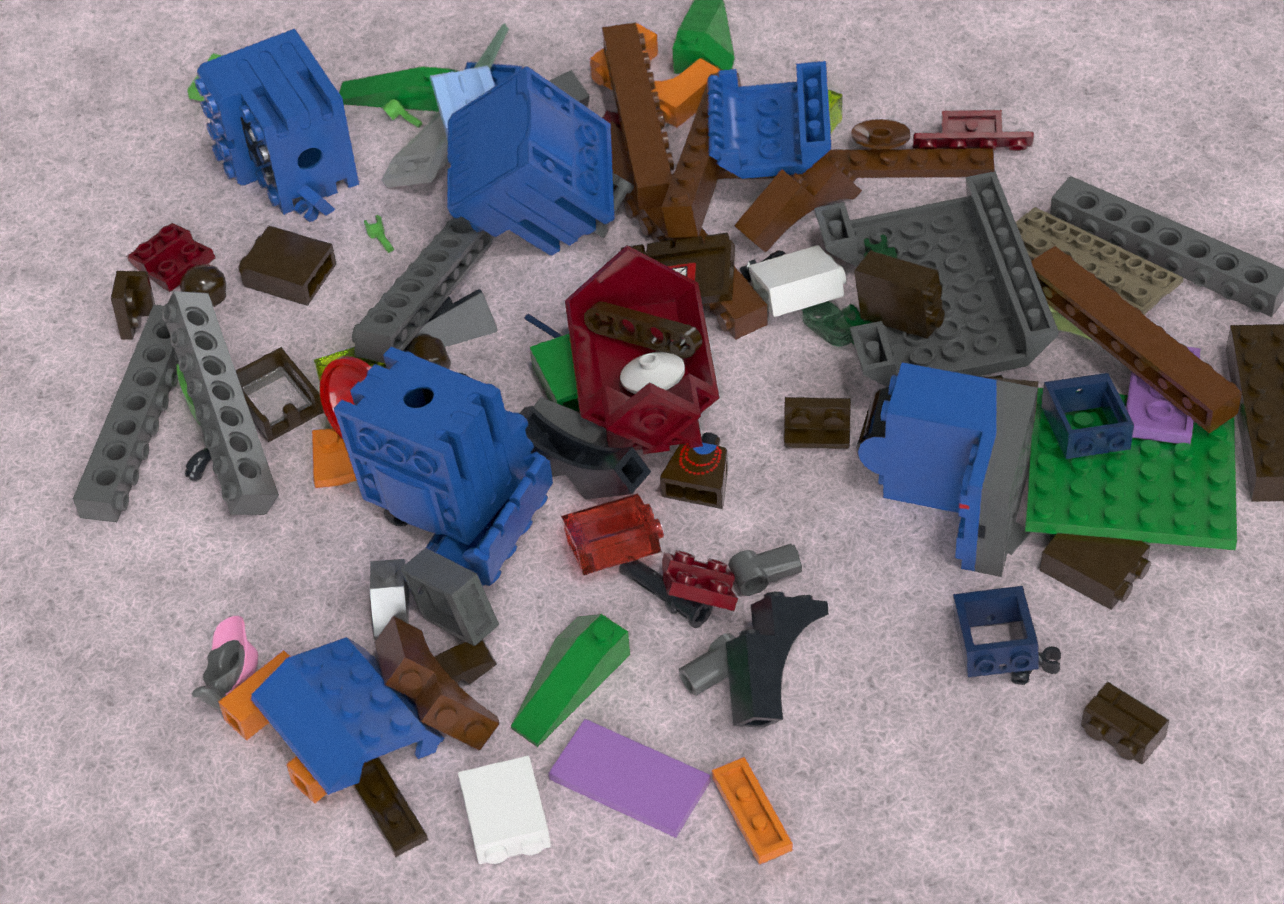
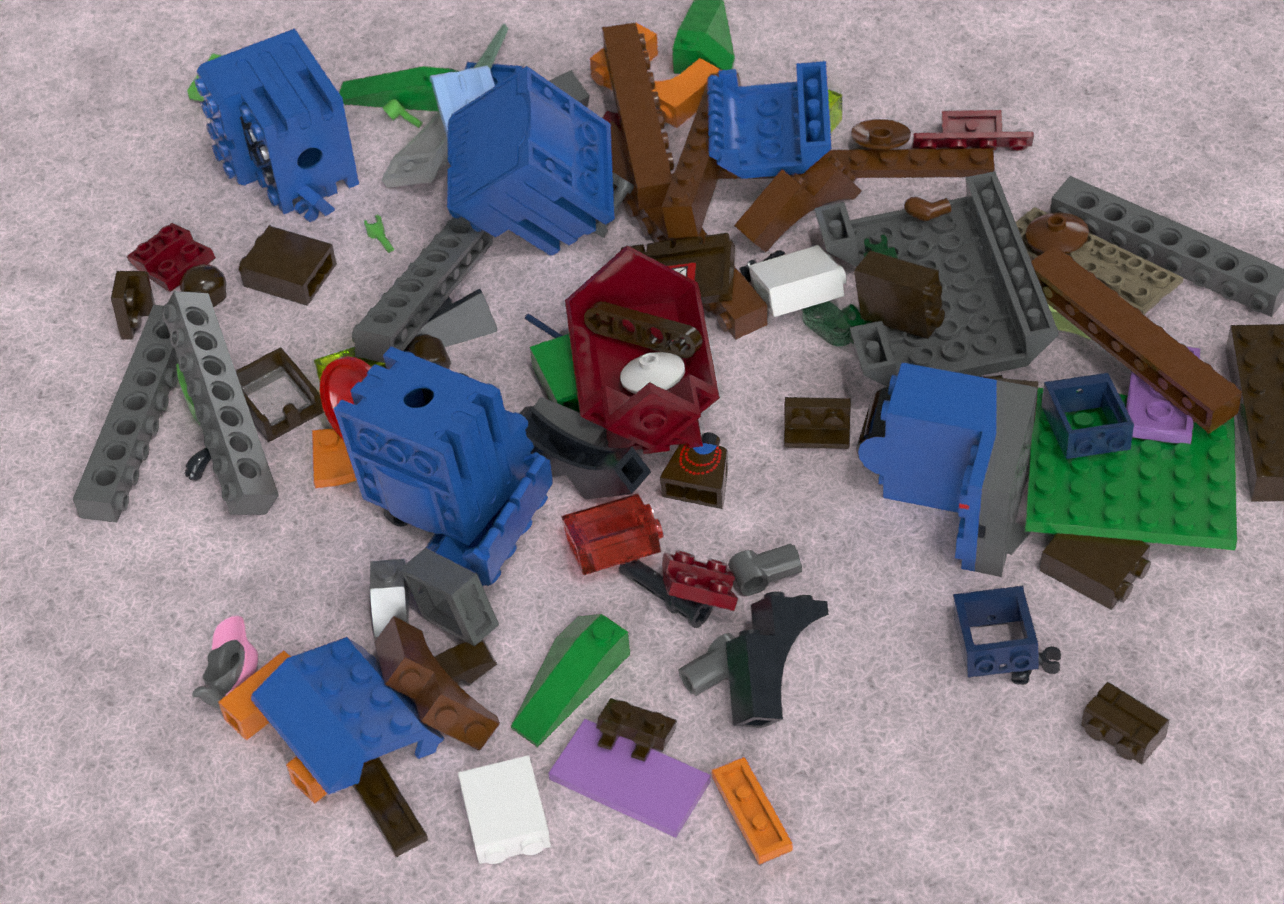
(642, 726): none -> dark brown plate
(925, 210): none -> reddish brown arm
(1057, 230): none -> reddish brown dish

